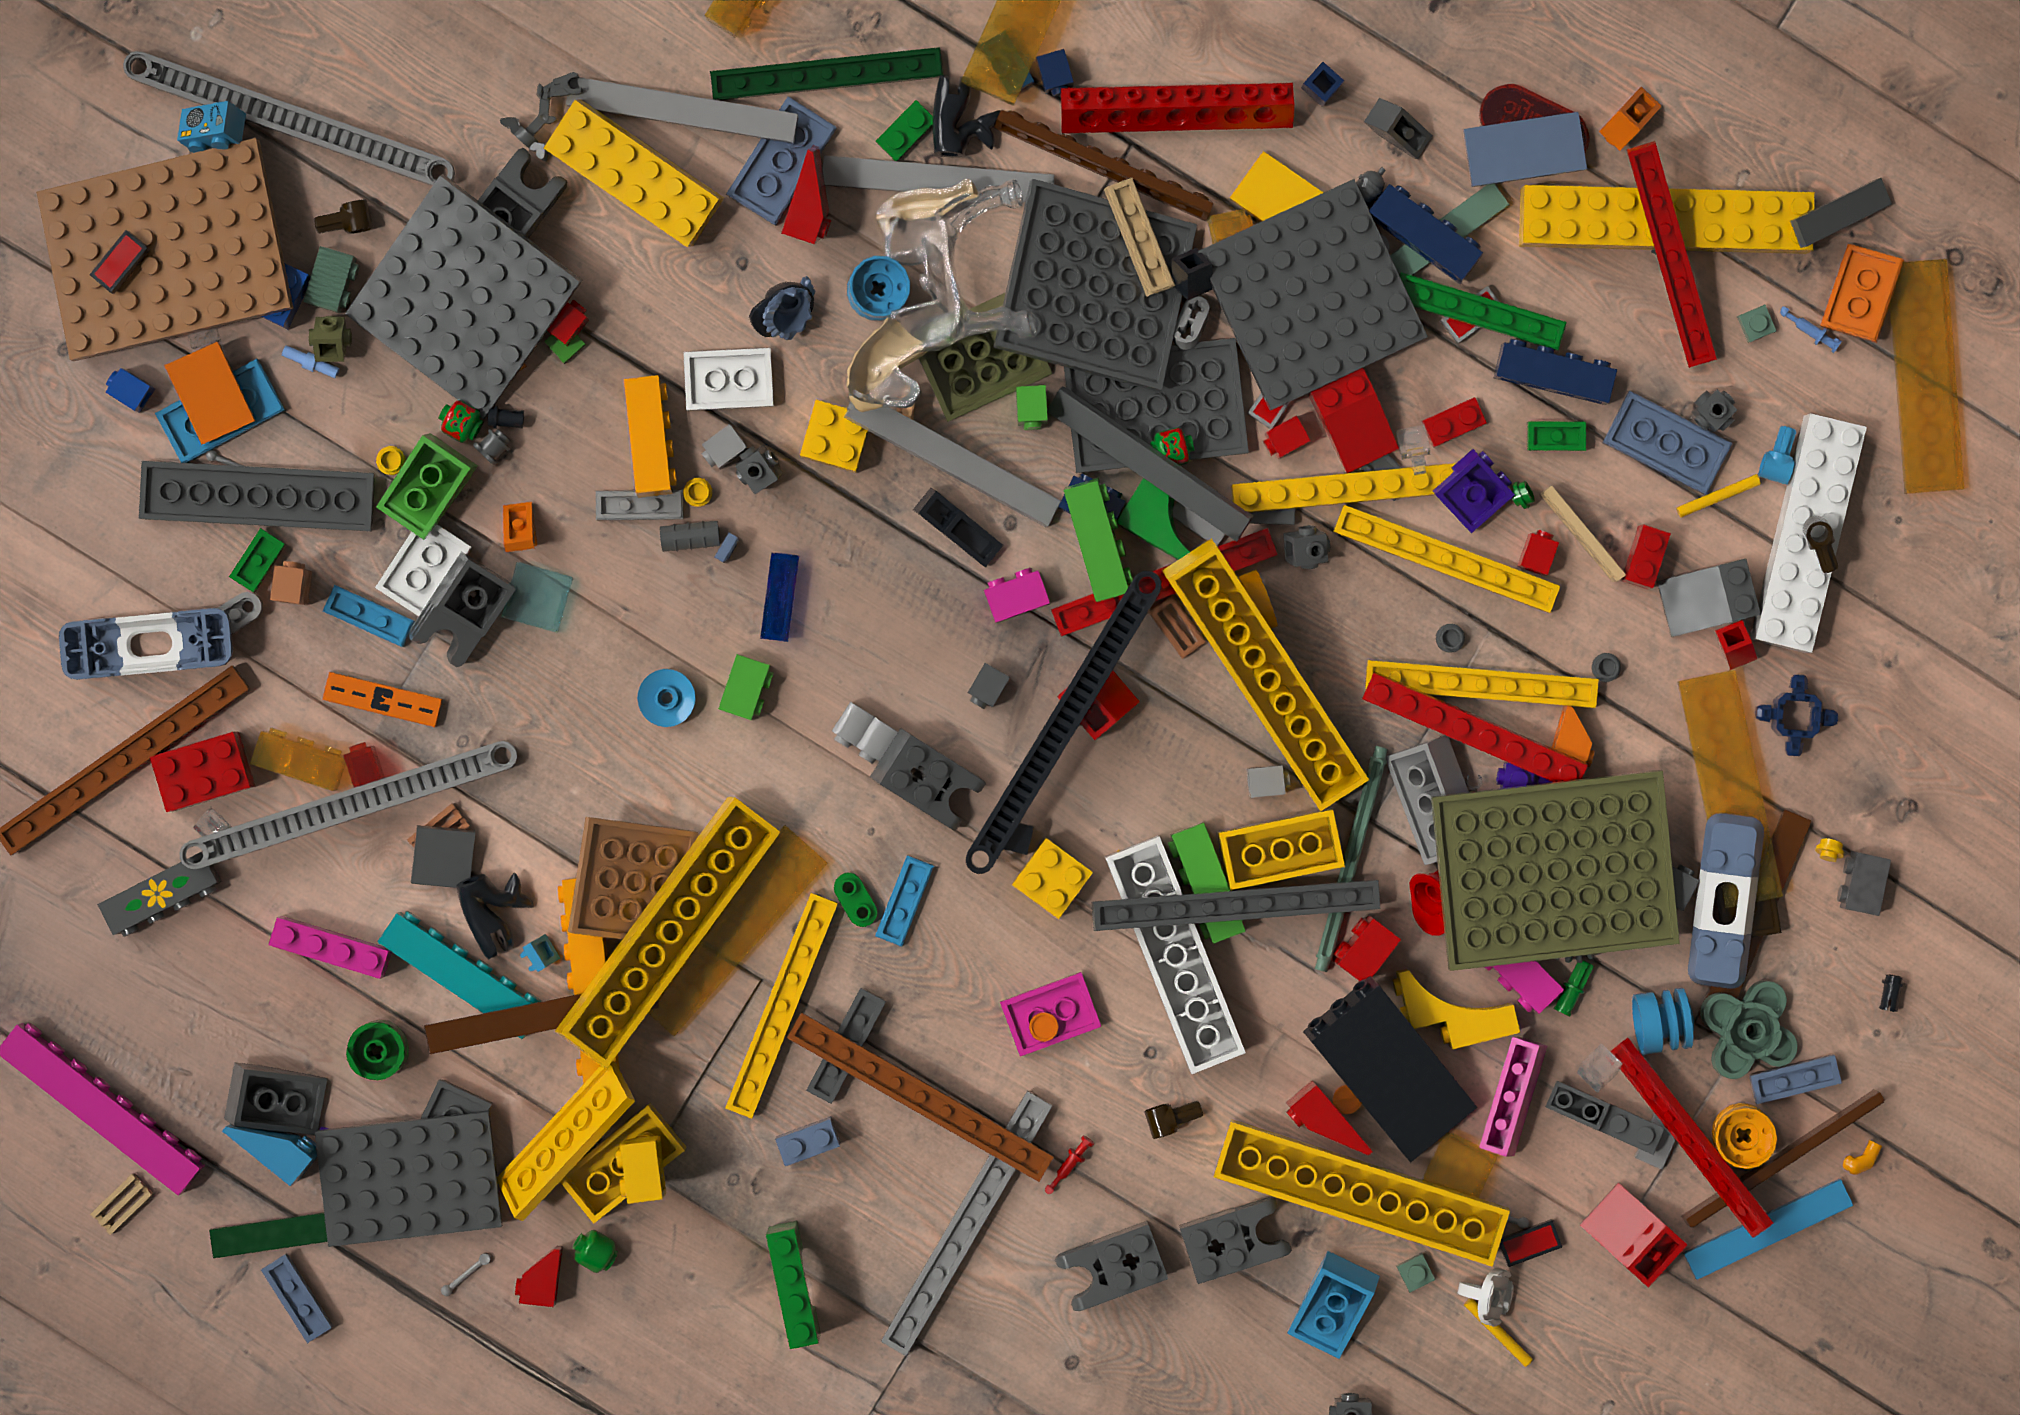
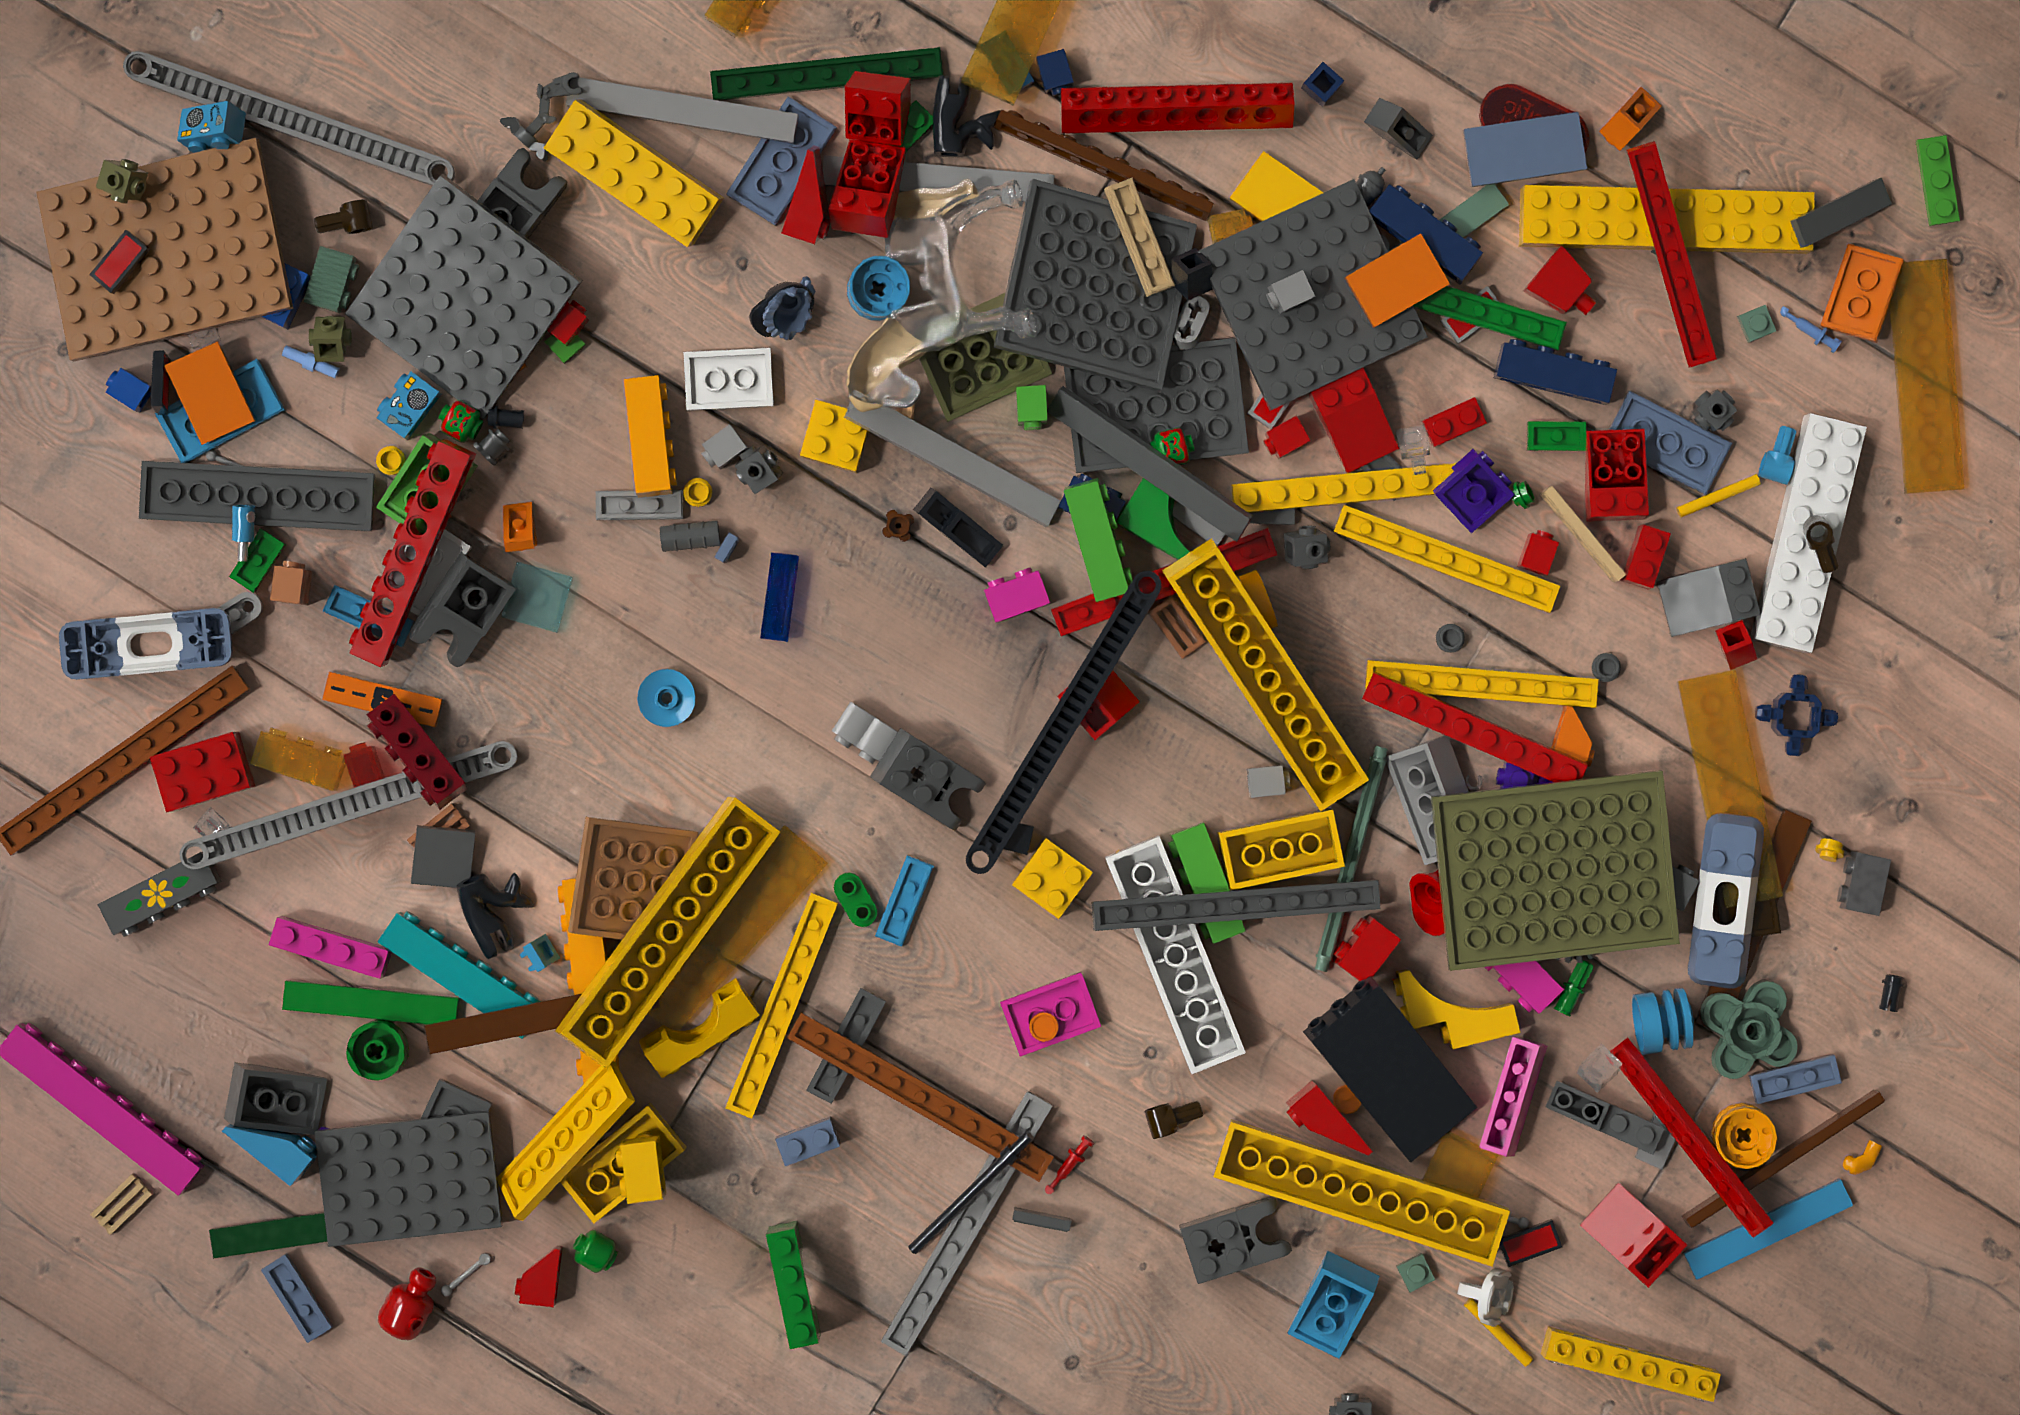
(122, 180): none -> olive brick
(160, 383): none -> black tile
(243, 528): none -> dark azure piece
(368, 1003): none -> green tile
(408, 404): none -> dark azure brick
(408, 1306): none -> red piece
(416, 751): none -> dark red brick
(458, 462): none -> red brick
(672, 1049): none -> yellow arch
(745, 687): bright green brick -> none
(867, 188): none -> red slope
(877, 107): none -> red slope
(901, 533): none -> reddish brown plate
(987, 686): dark grey brick -> none
(1008, 1155): none -> black bar
(1041, 1219): none -> dark grey tile
(1110, 1275): dark grey brick -> none
(1290, 292): none -> light grey brick
(1397, 280): none -> orange tile
(1561, 284): none -> red torso
(1616, 475): none -> red slope
(1630, 1364): none -> yellow piece
(1937, 180): none -> bright green plate

